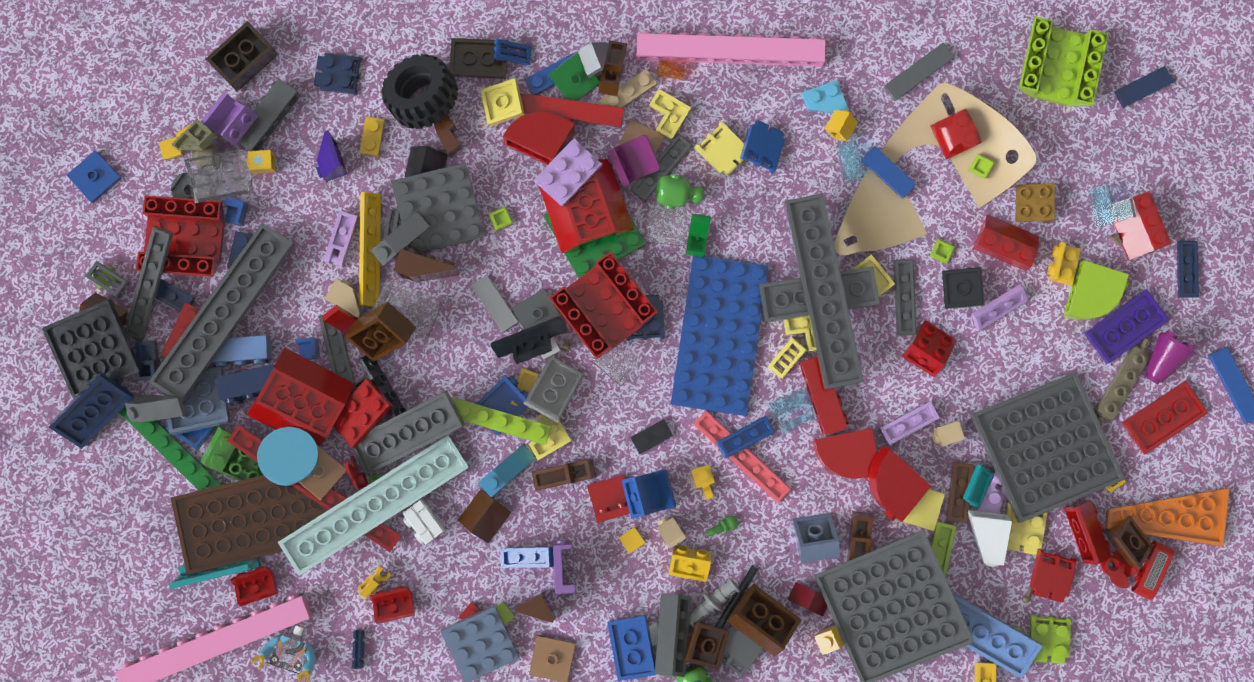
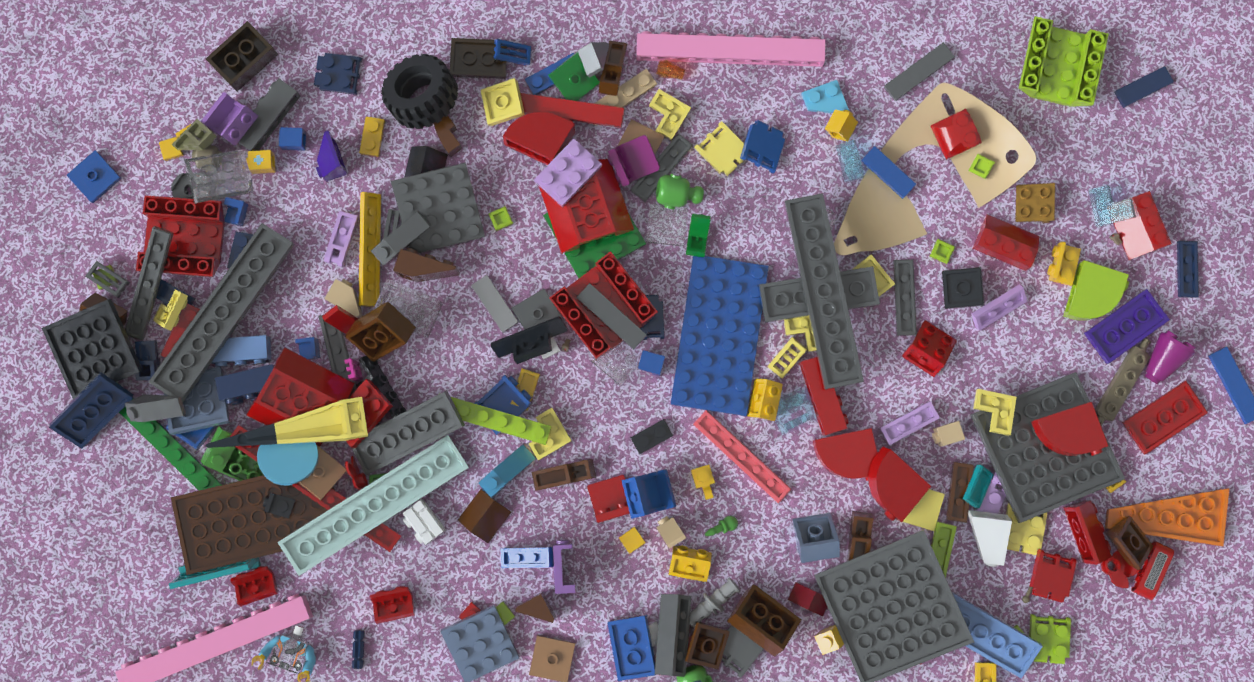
(168, 314): none -> light yellow plate
(279, 505): none -> black bracket
(292, 139): none -> blue panel
(329, 423): none -> light yellow plate
(356, 374): none -> dark pink tile
(371, 583): yellow plate -> none
(553, 389): light grey tile -> none
(611, 316): none -> dark grey tile
(651, 362): none -> blue panel
(736, 597): black bar -> none
(745, 437): blue tile -> none
(764, 399): none -> yellow bracket
(1001, 407): none -> light yellow plate
(1072, 431): none -> red brick

